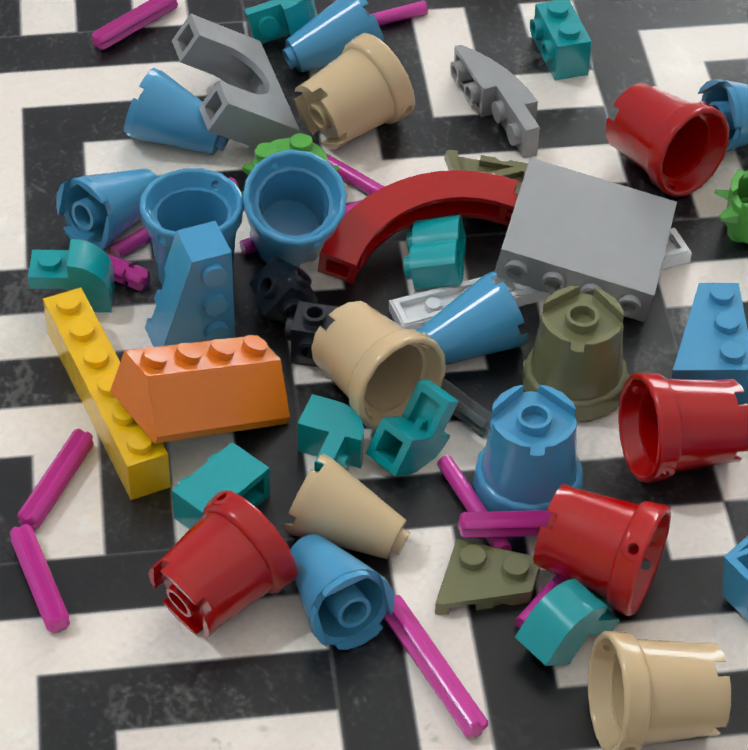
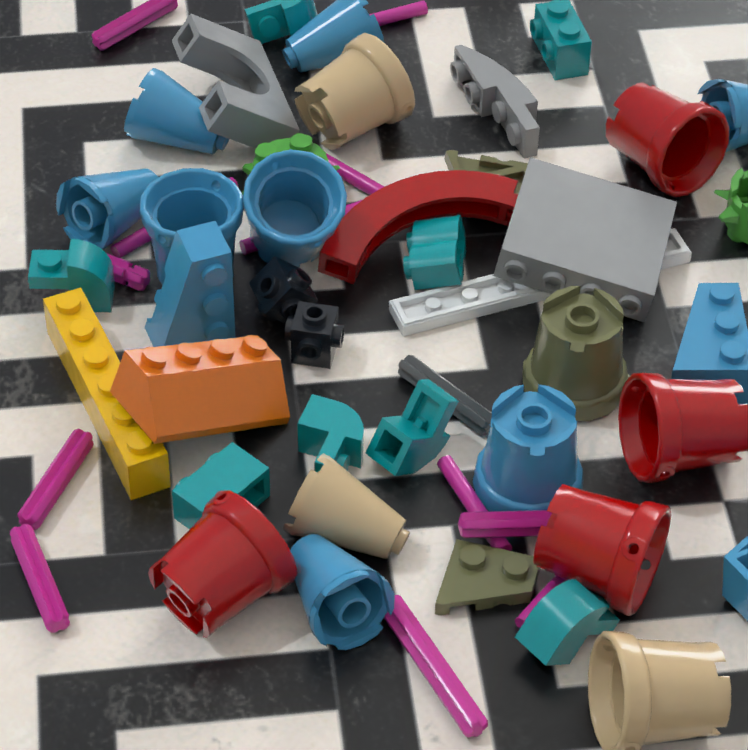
(375, 360): tan piece -> none
(477, 322): dark azure cone -> none

